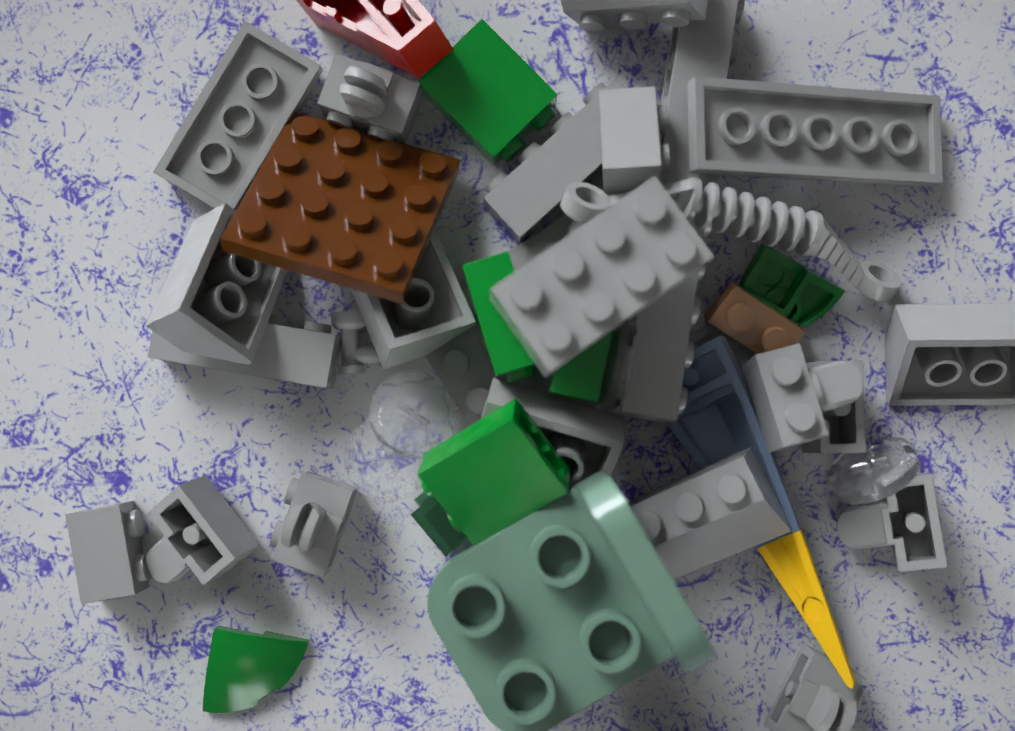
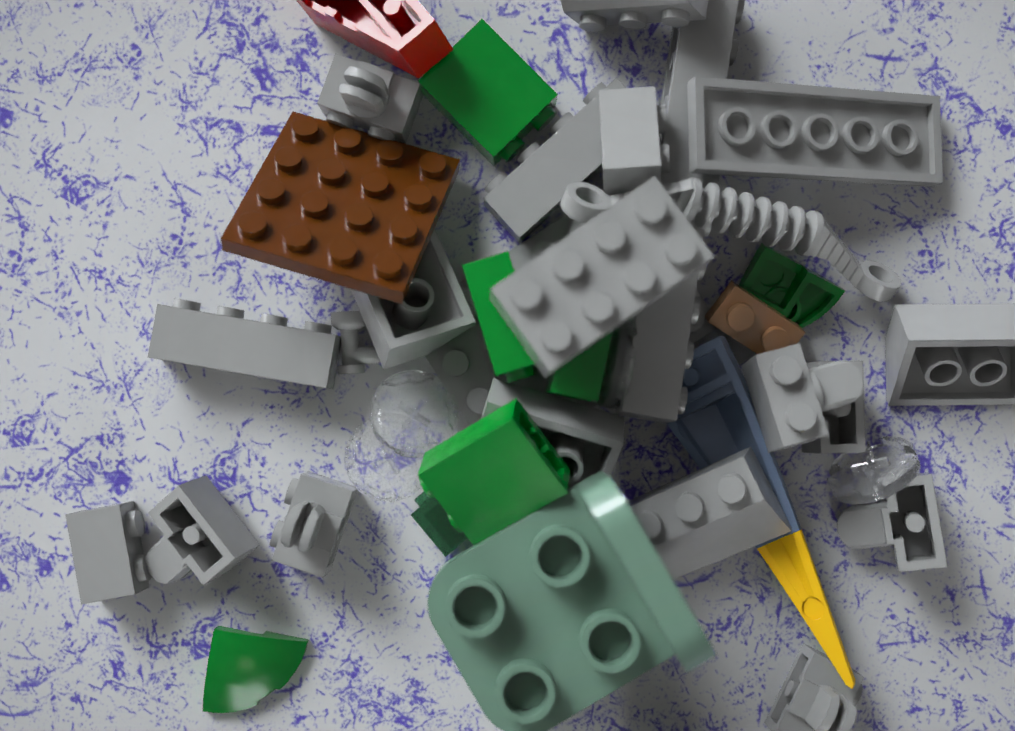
(213, 298): light grey slope -> none
(238, 118): light grey plate -> none

